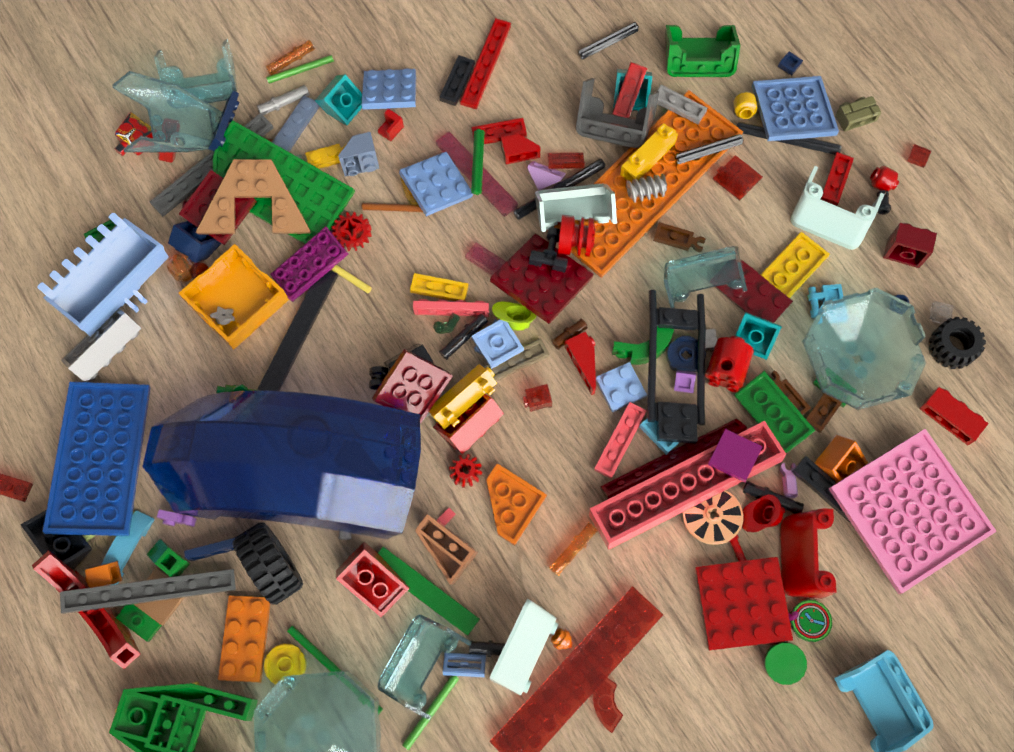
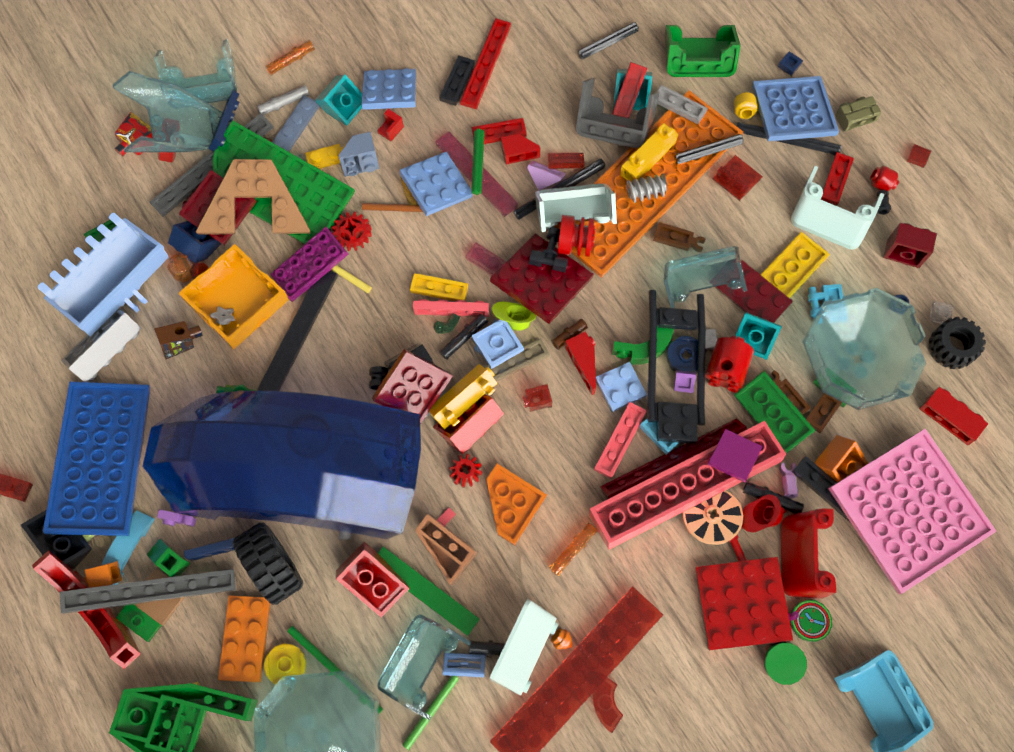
(176, 338): none -> reddish brown torso
(299, 69): bright green bar -> none

